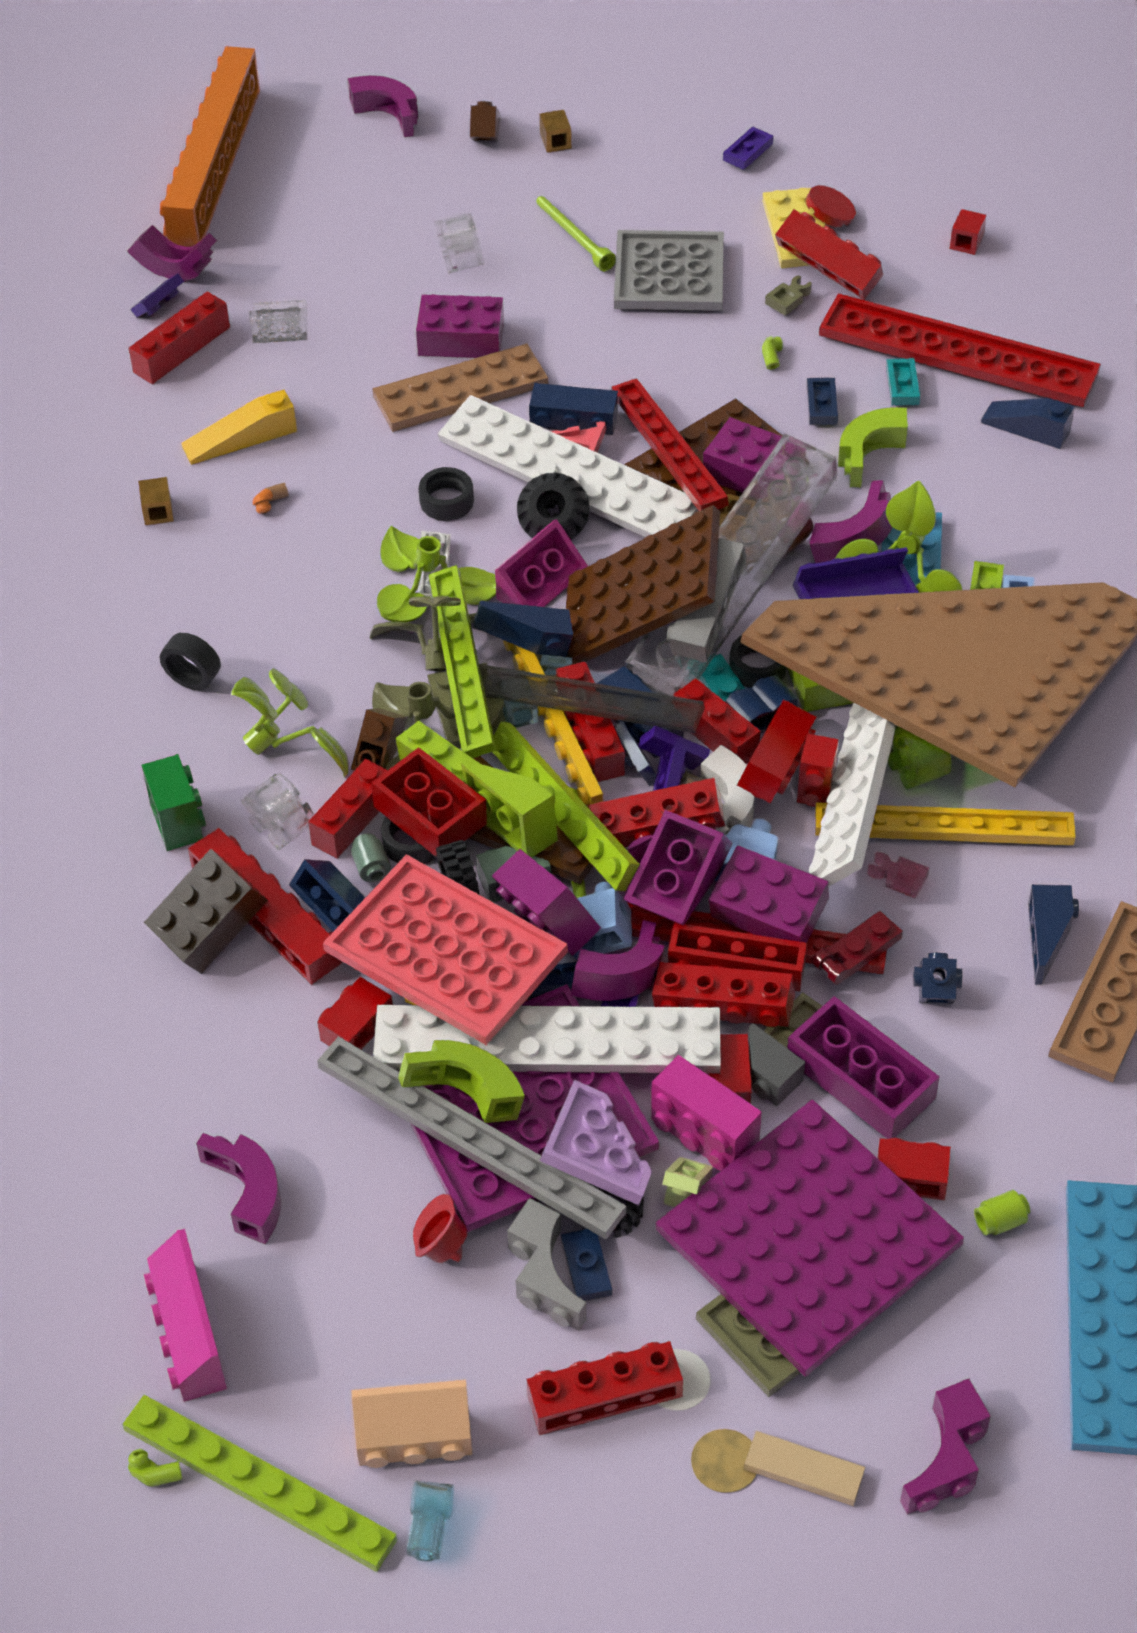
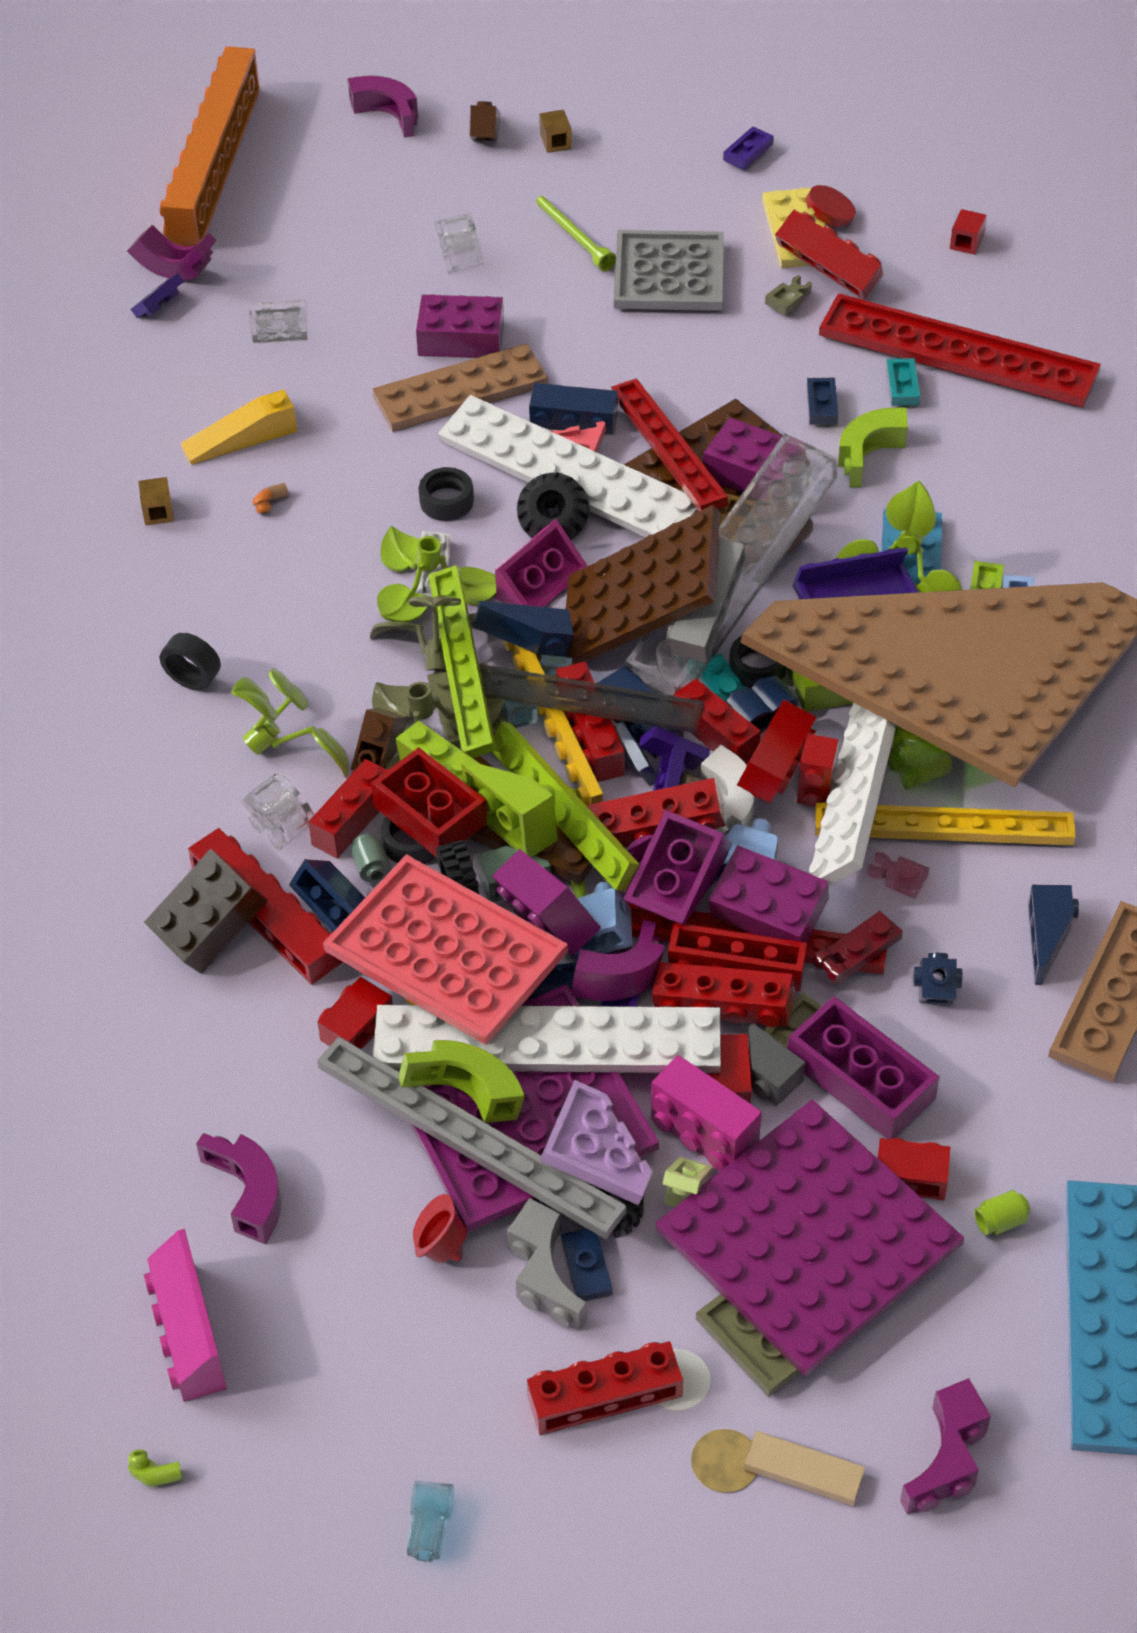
(174, 801): green brick -> none
(179, 337): red brick -> none
(260, 1483): lime plate -> none
(412, 1423): light nougat slope -> none
(769, 352): lime arm -> none
(868, 524): magenta arch -> none
(1034, 419): dark blue slope -> none

